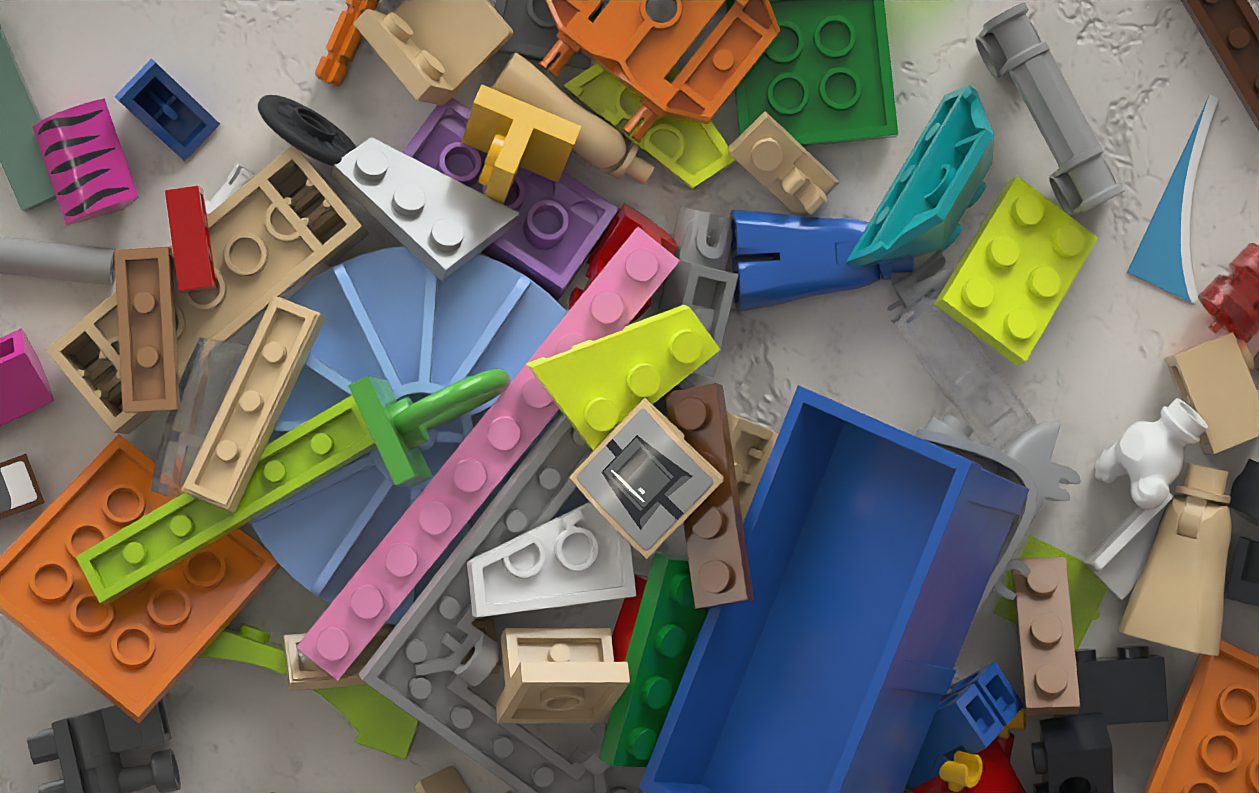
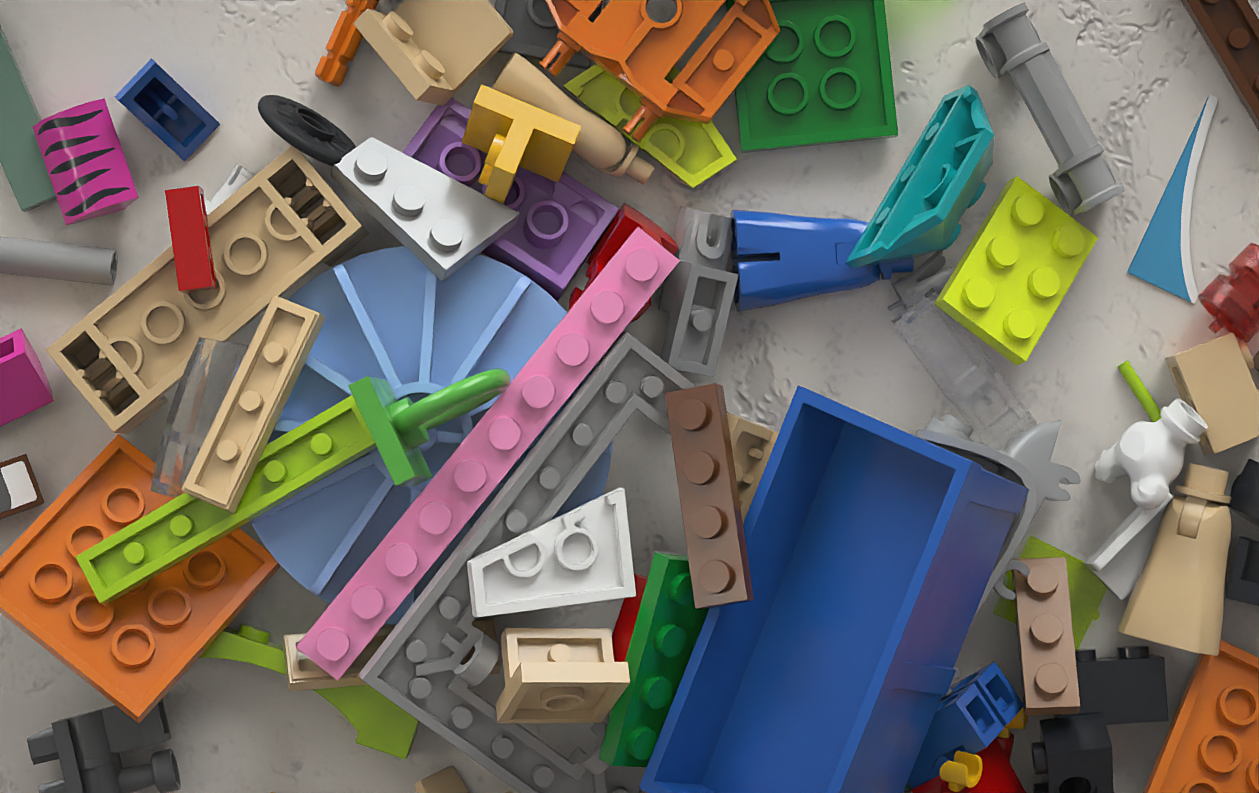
(147, 329): medium nougat plate -> none
(610, 376): neon yellow wing -> none
(645, 478): slope -> none
(783, 166): tan plate -> none
(1140, 391): none -> lime pin

